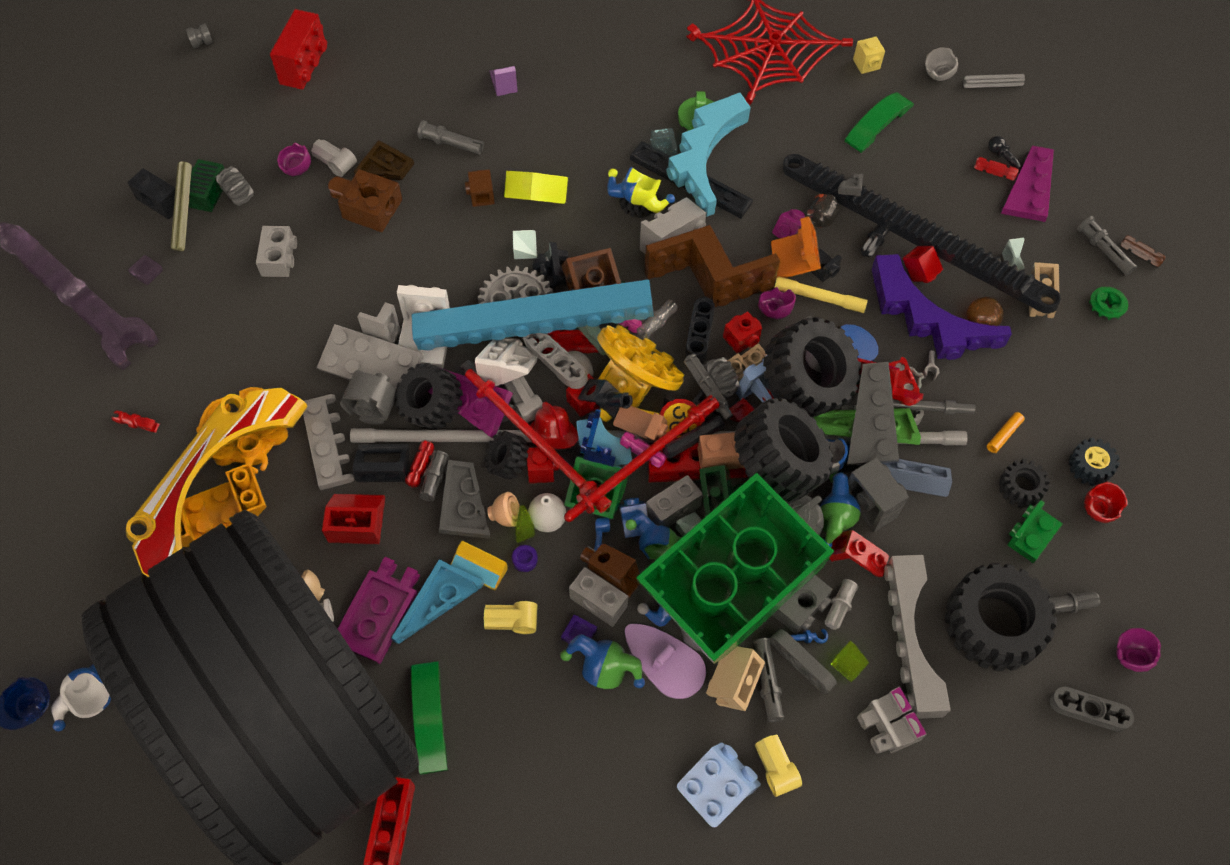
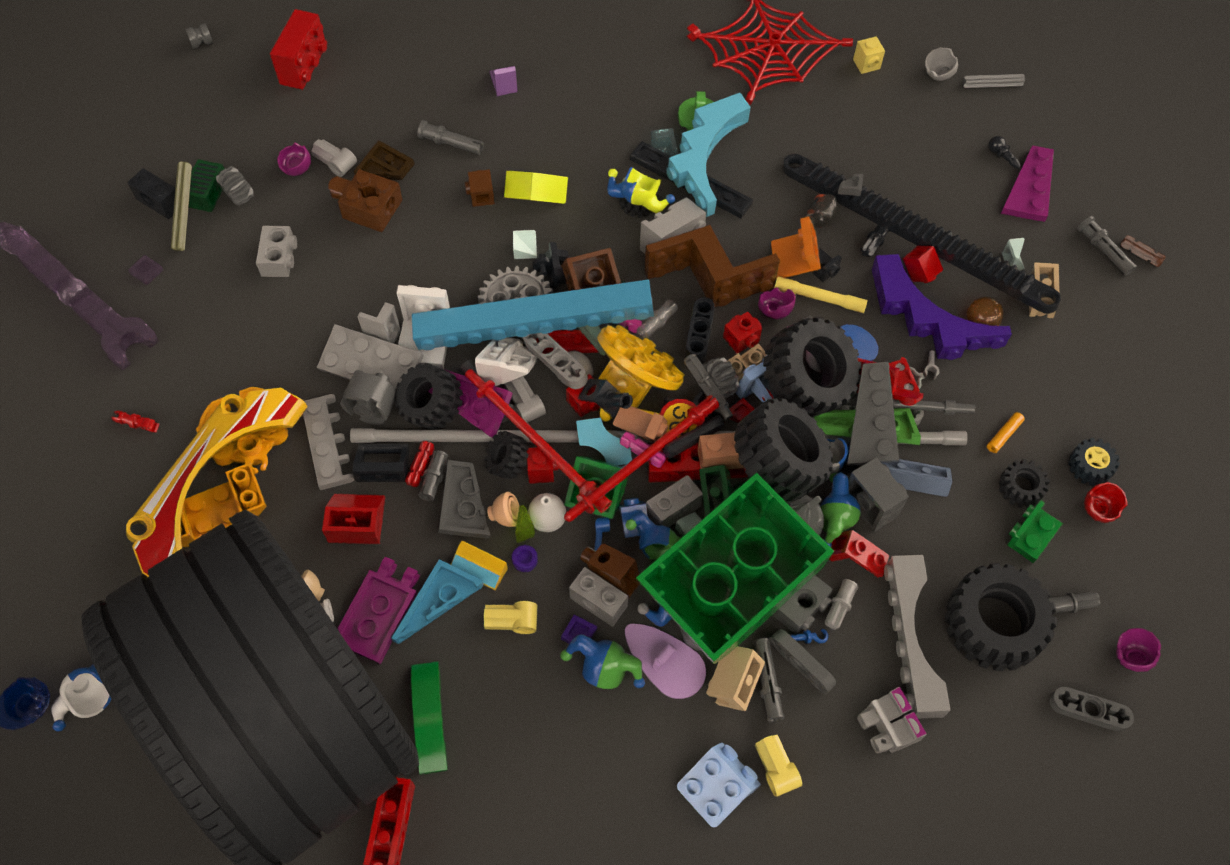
(554, 427): red piece -> none
(602, 454): clear blue bracket -> none
(788, 223): magenta bracket -> none
(850, 661): clear neon green slope -> none
(876, 120): green slope -> none
(996, 168): red axle -> none
(1115, 298): green gear -> none

